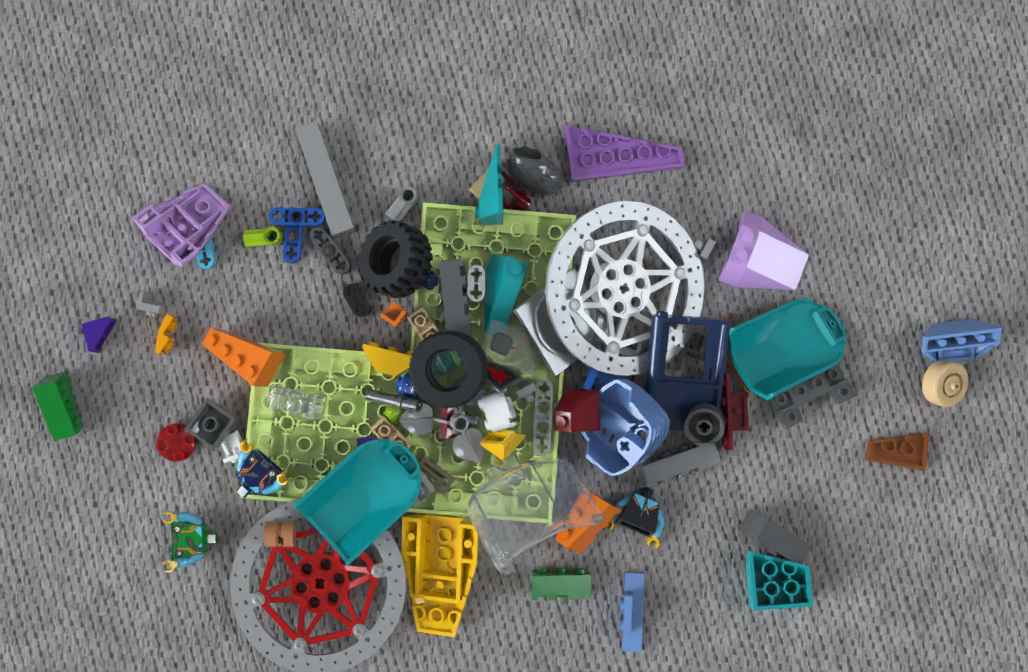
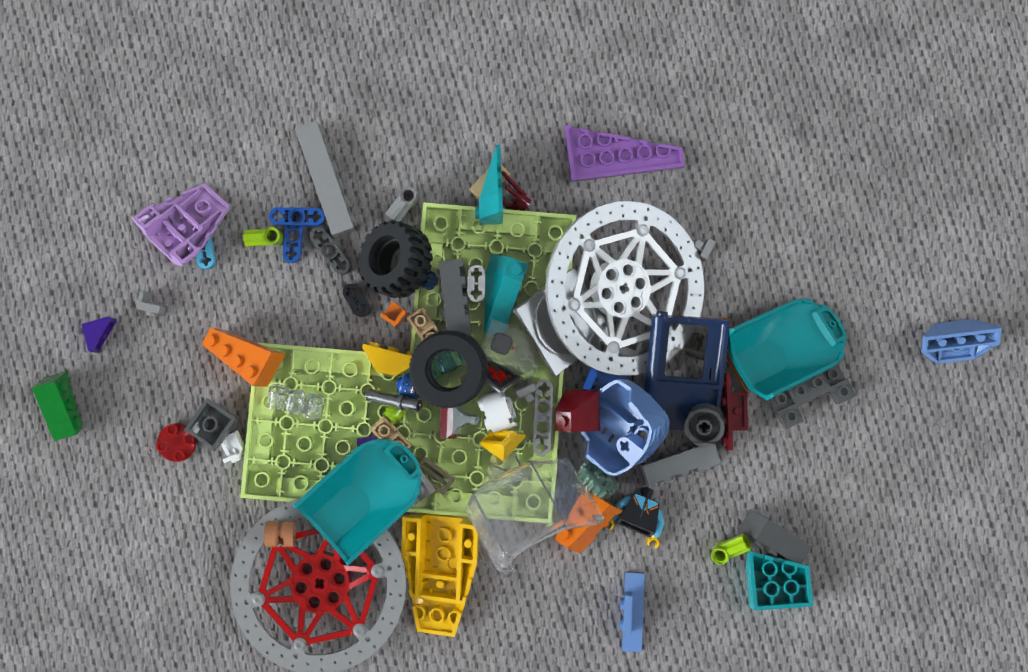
(164, 342): light orange slope -> none
(188, 539): torso -> none
(258, 472): torso -> none
(464, 445): light grey plant -> none
(535, 171): dark grey head -> none
(560, 583): green wedge -> none
(597, 480): none -> sand green gear
(731, 548): none -> lime piece
(763, 257): lavender wedge -> none
(902, 452): dark orange wing -> none
(945, 383): tan wheel -> none

